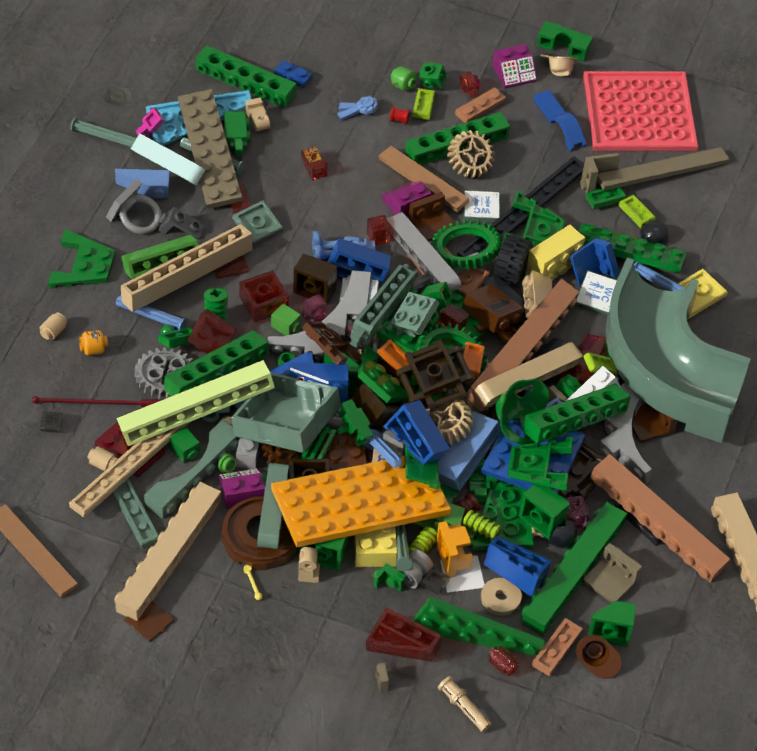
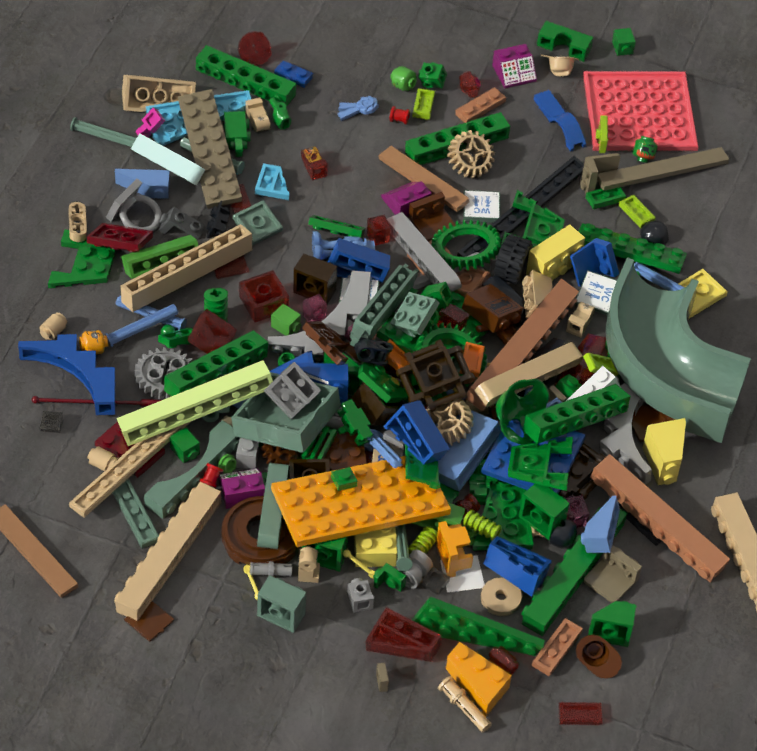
(73, 226): none -> tan beam
(82, 364): none -> blue arch
(119, 237): none -> dark red plate
(141, 324): none -> medium blue axle
(148, 91): none -> tan wedge
(211, 475): none -> red bush
(219, 214): none -> black hinge
(261, 45): none -> clear red plate
(271, 182): none -> medium azure wing
(271, 569): none -> light grey pin
(280, 114): none -> green piece
(281, 603): none -> sand green brick
(292, 390): none -> light grey brick
(336, 227): none -> green plate
(344, 479): none -> green plate
(346, 553): none -> light yellow hinge
(360, 595): none -> light grey brick
(375, 353): none -> black piece
(478, 677): none -> light orange wedge
(580, 713): none -> clear red tile
(581, 318): none -> tan leg
(601, 528): none -> medium blue slope
(602, 133): none -> lime plate
(623, 41): none -> green brick
(645, 149): none -> green head
(664, 449): none -> light yellow slope

